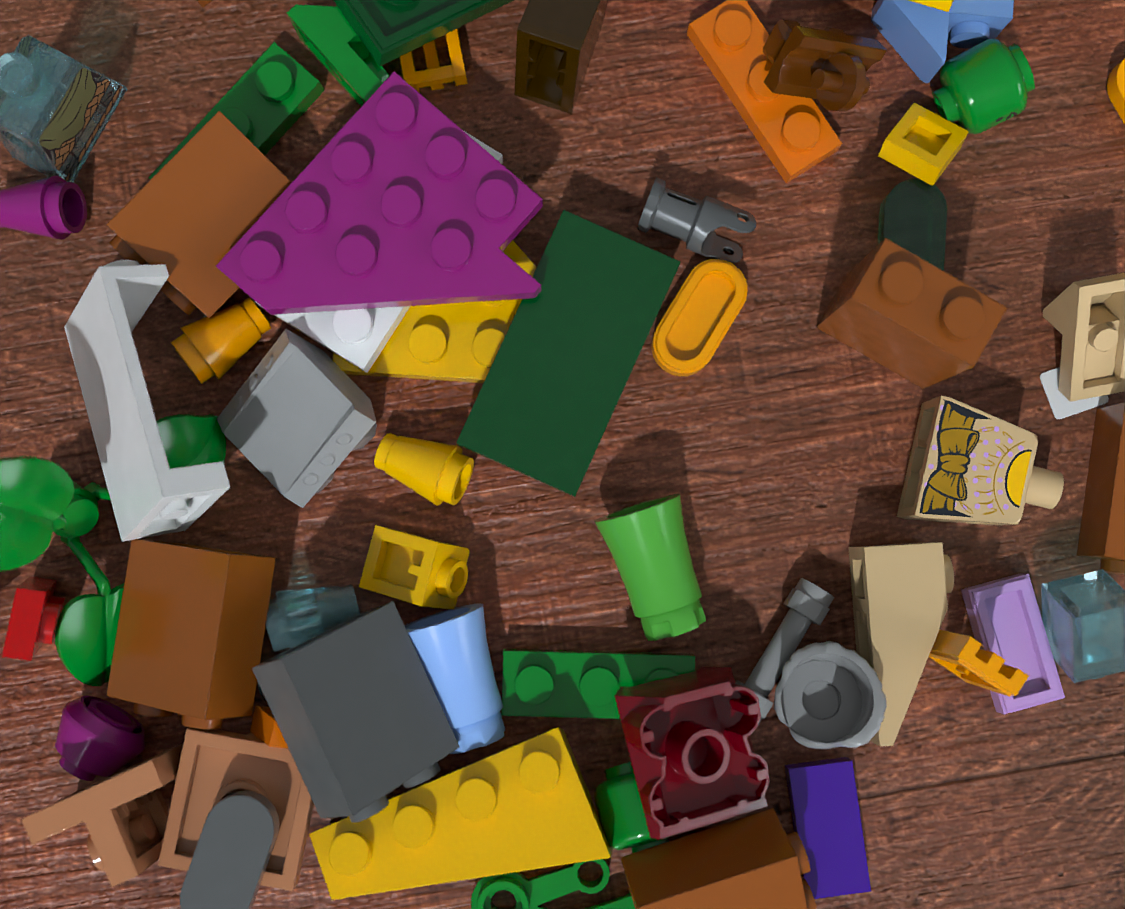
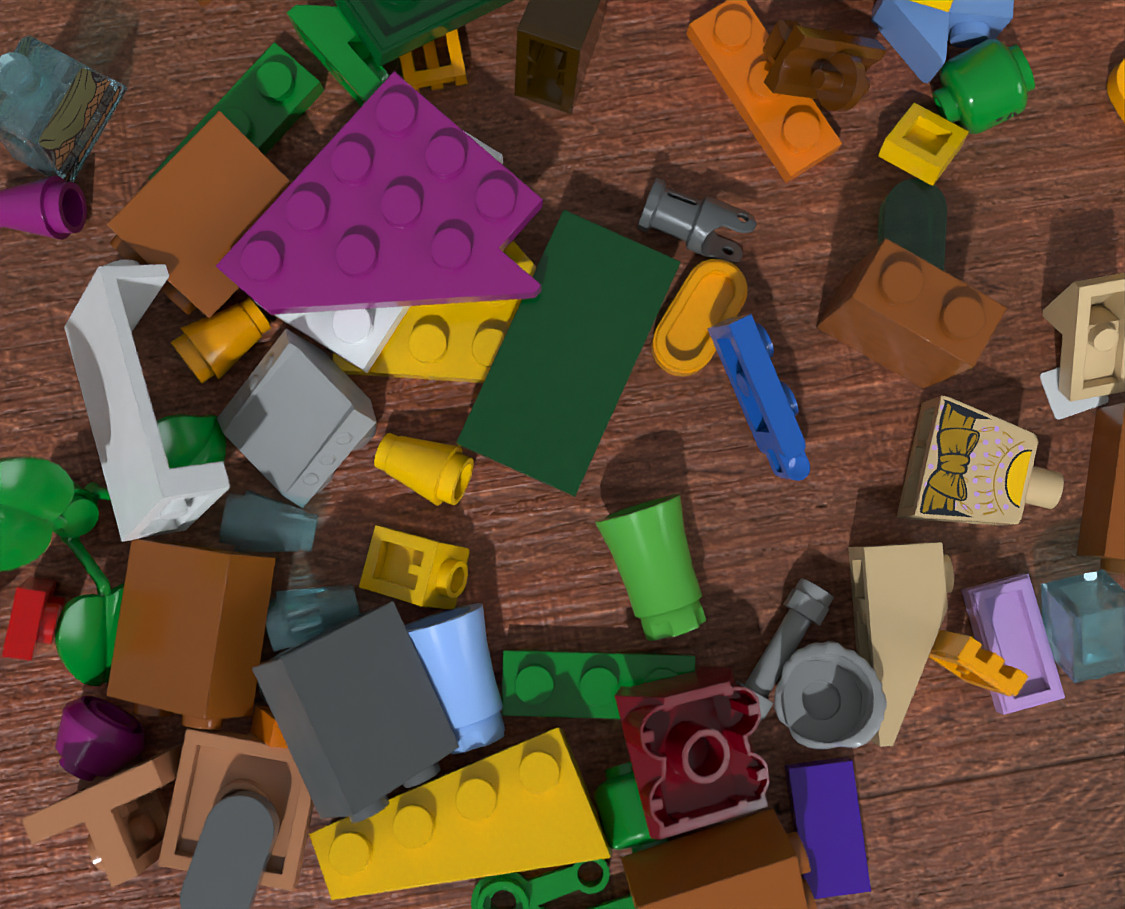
(266, 525): none -> clear light blue cone
(764, 399): none -> blue hinge

